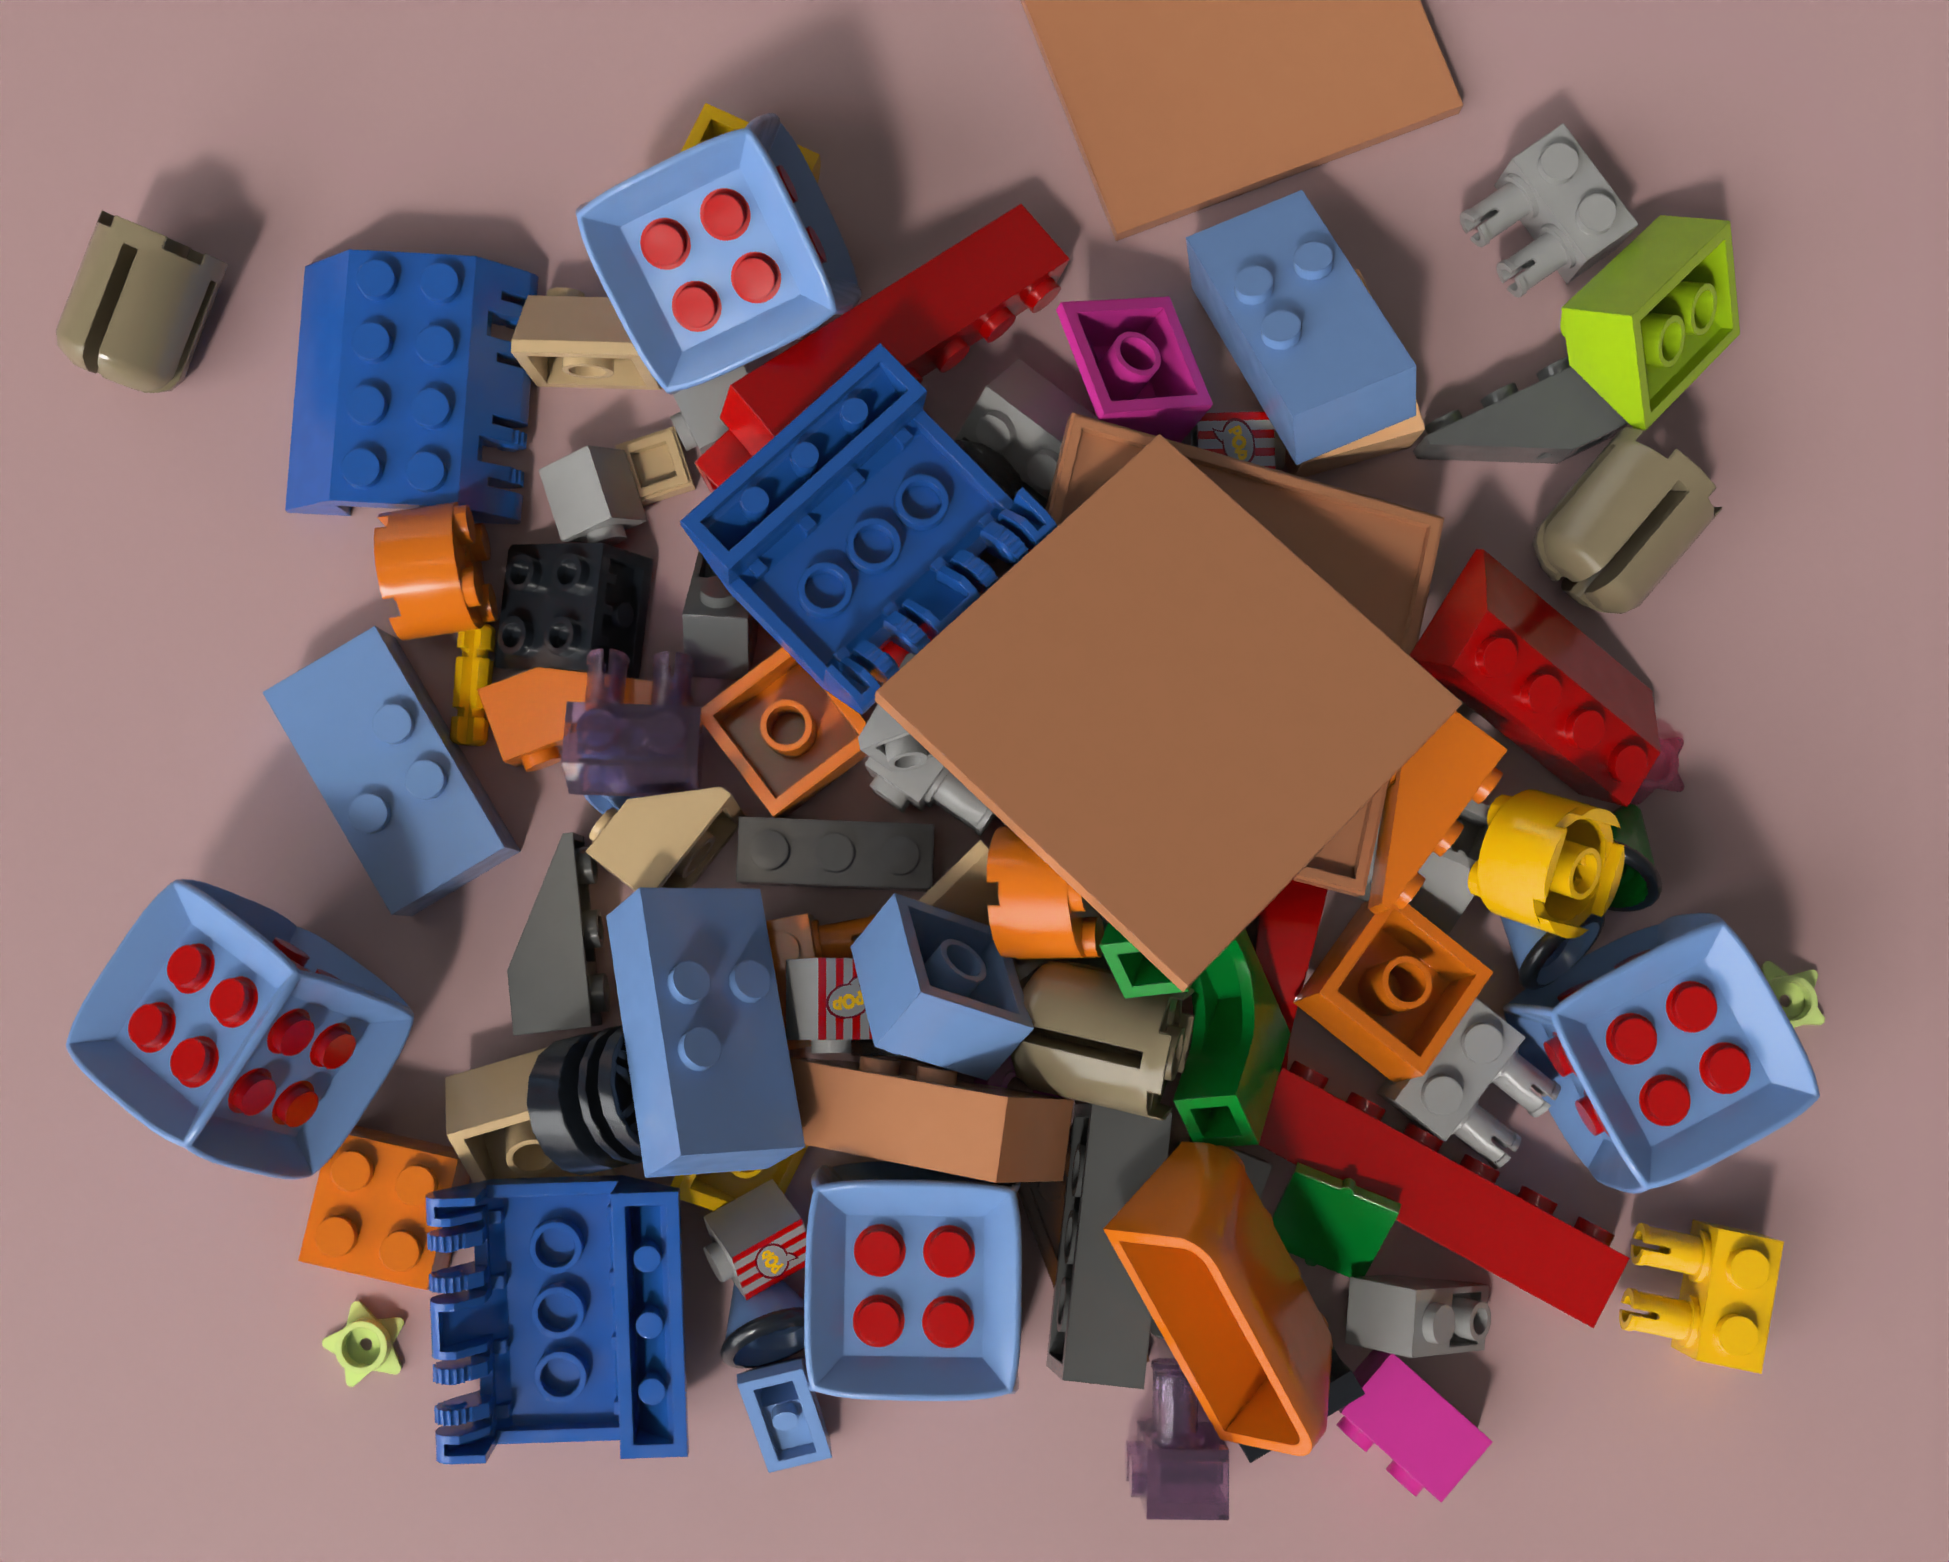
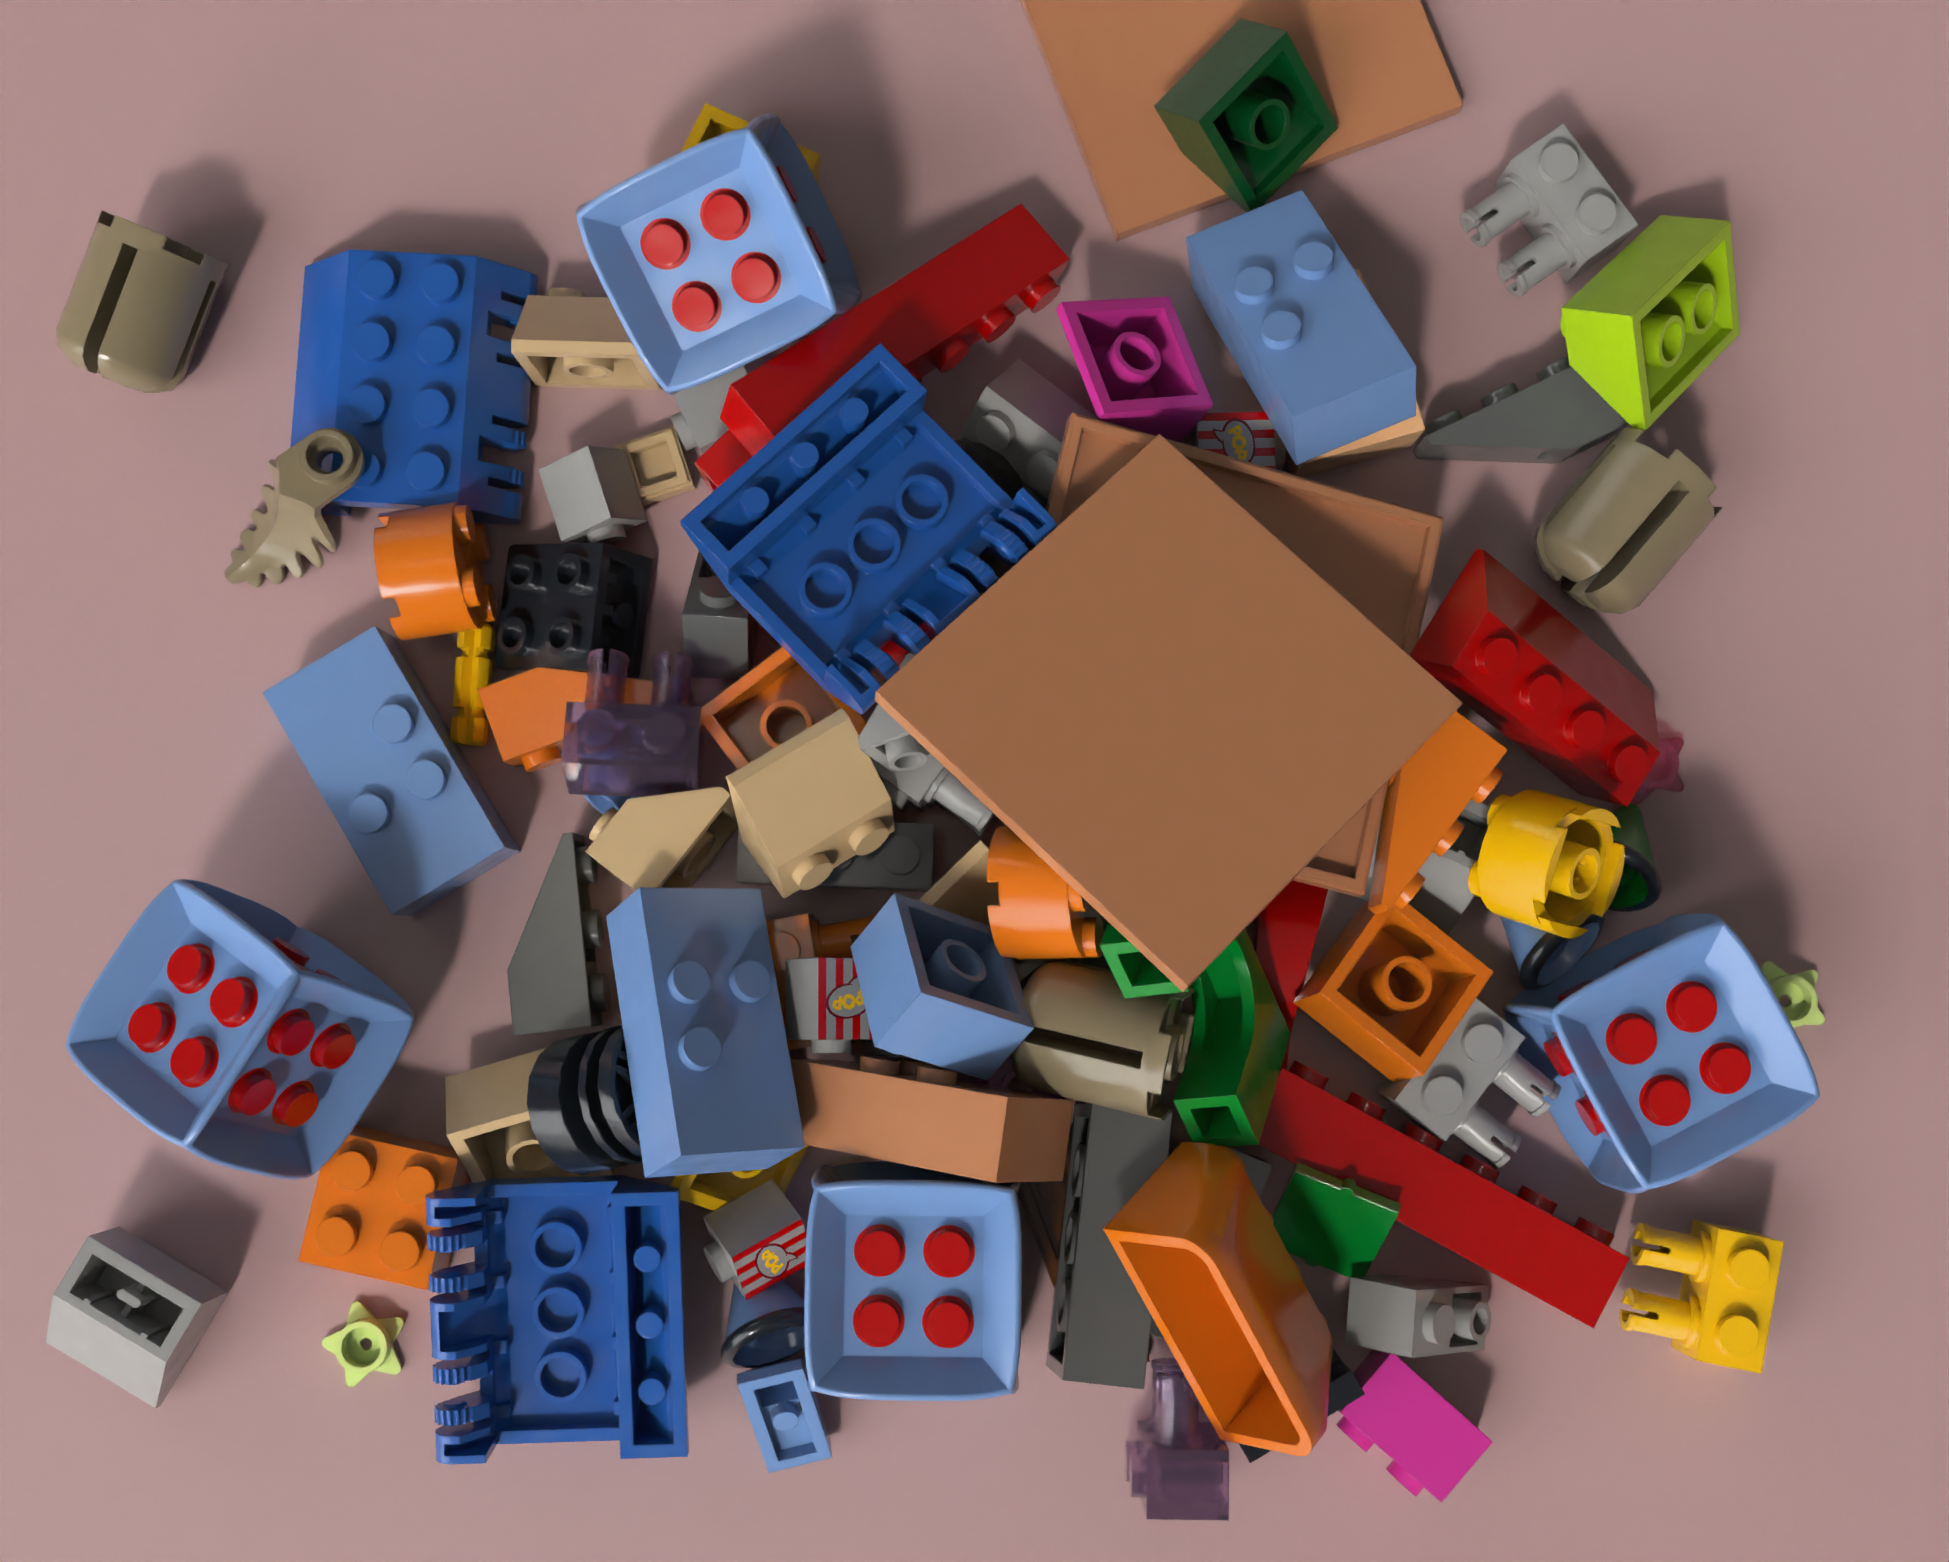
(131, 1313): none -> light grey slope
(294, 509): none -> dark tan plant
(811, 805): none -> tan slope
(1248, 113): none -> dark green slope

